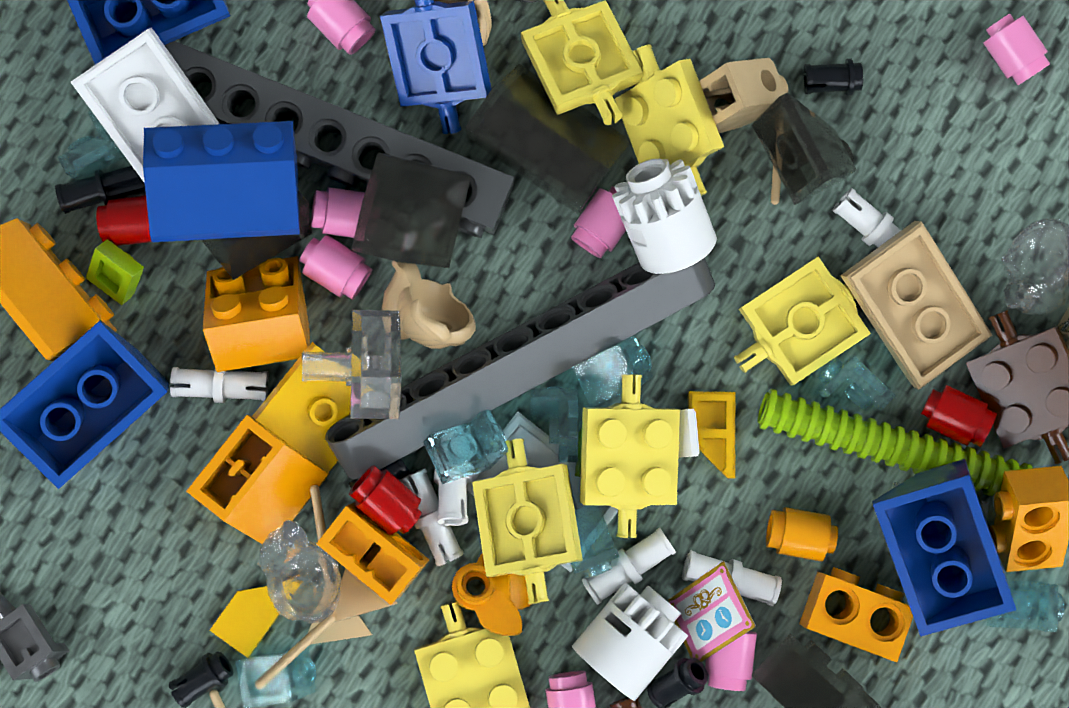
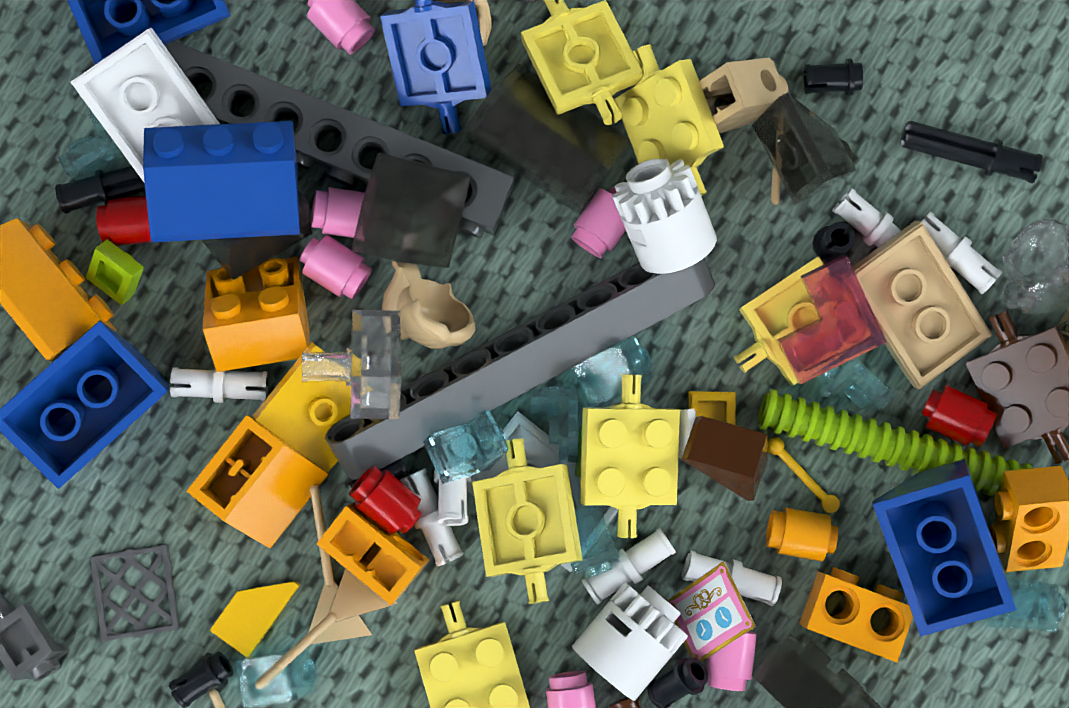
(140, 629): none -> flat silver window
(299, 574): clear hair -> none
(498, 603): light orange plate -> none
(728, 454): none -> reddish brown slope
(823, 238): none -> black pin
(829, 503): none -> yellow hinge
(844, 327): none -> clear pink plate
(961, 255): none -> white pin
(971, 151): none -> black axle
(1016, 48): bright pink brick -> none

